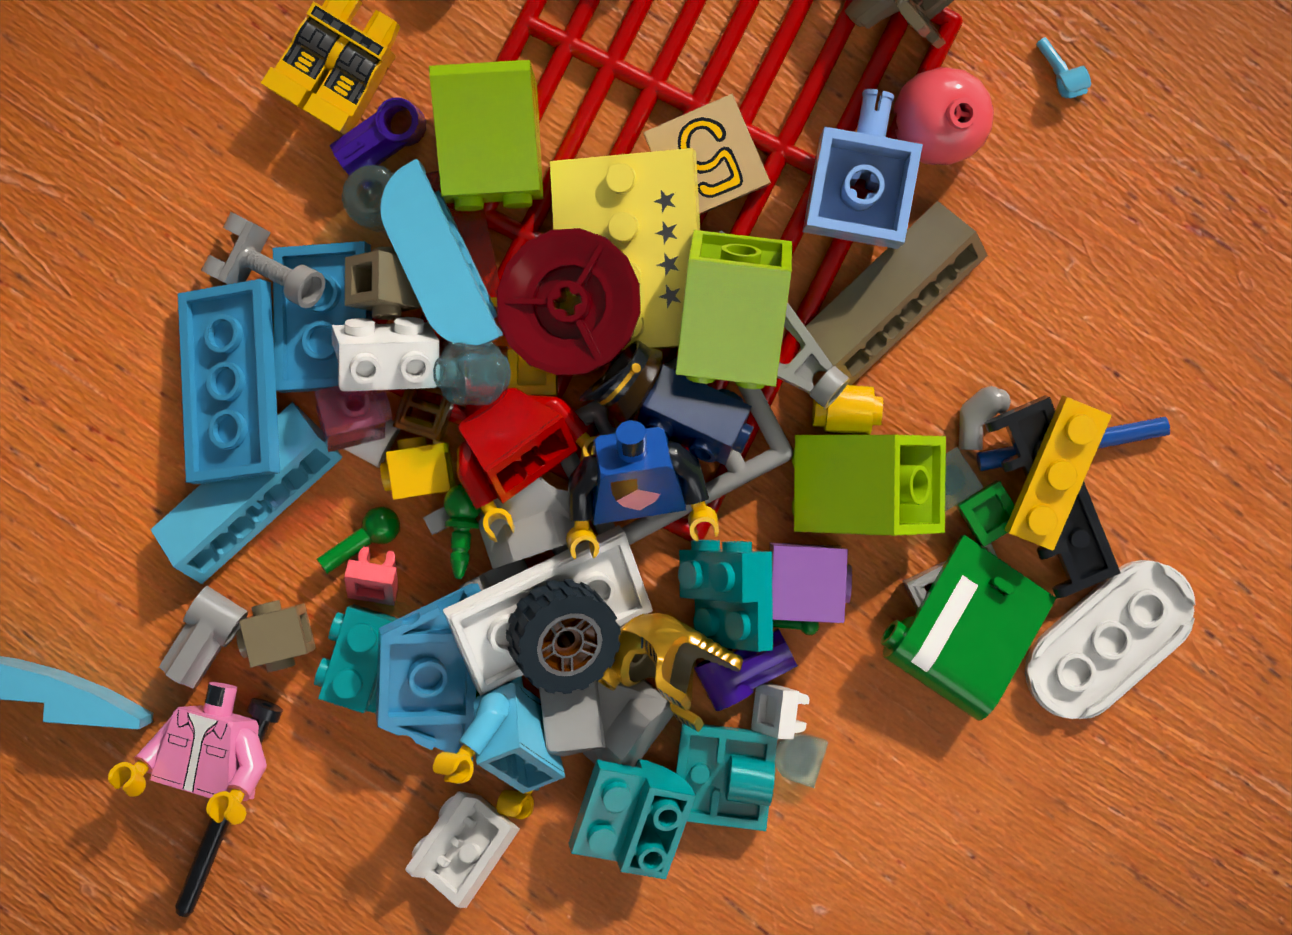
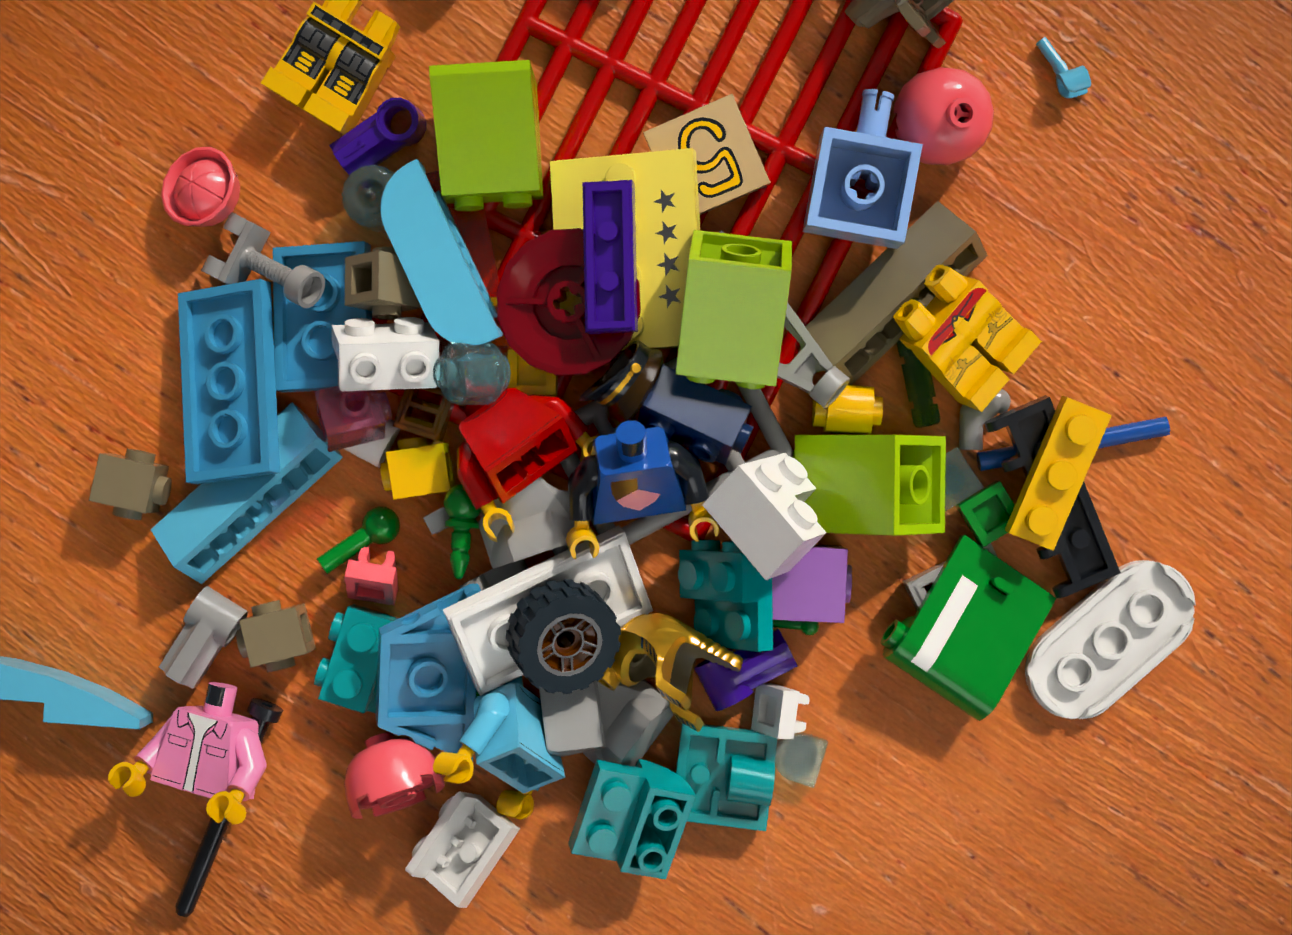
(130, 483): none -> dark tan brick
(200, 188): none -> coral hat
(389, 775): none -> coral cylinder
(610, 257): none -> dark purple tile
(766, 513): none -> white brick
(919, 389): none -> clear green axle
(965, 337): none -> yellow hips

